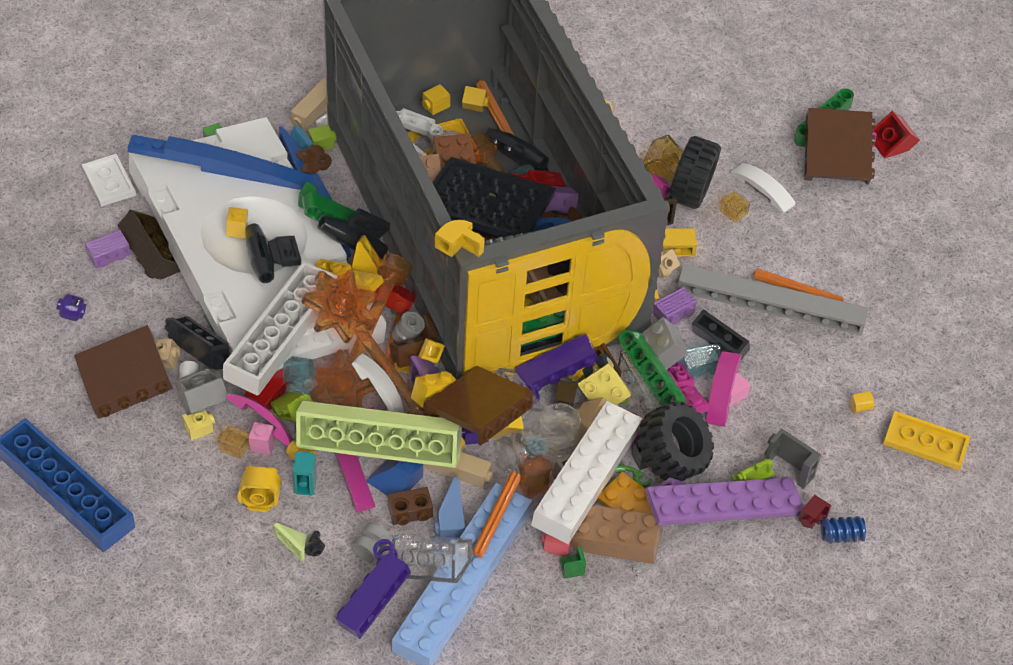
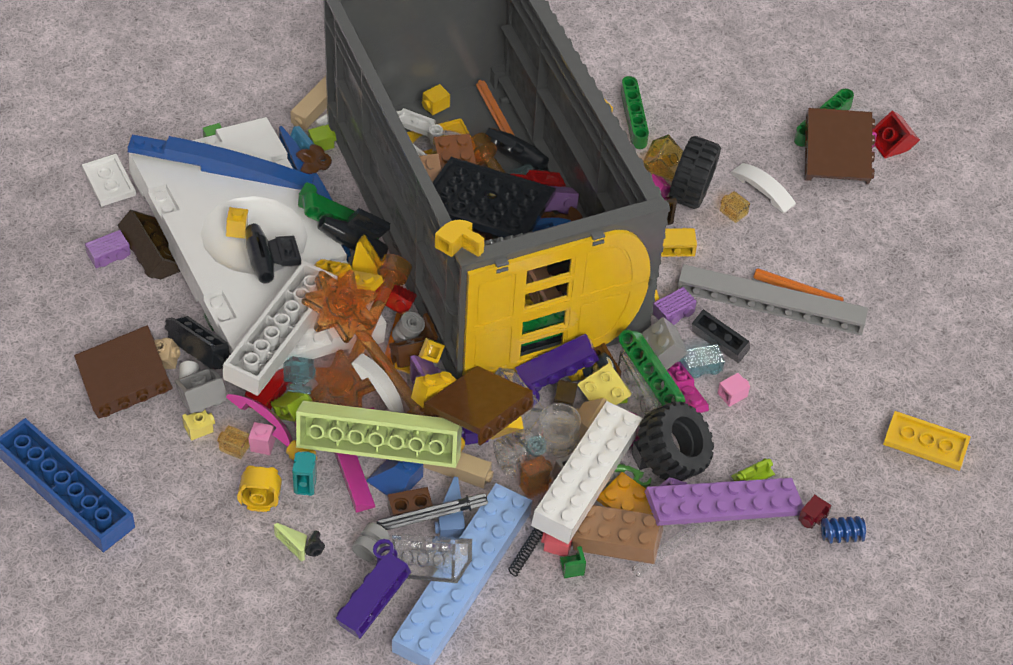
(71, 307): dark purple head -> none
(433, 511): none -> axle
(475, 99): yellow brick -> none
(496, 514): orange axle -> none
(531, 535): none -> black piece
(634, 112): none -> green beam
(668, 262): tan brick -> none
(722, 388): dark pink slope -> none
(795, 453): dark grey panel -> none
(862, 402): yellow brick -> none

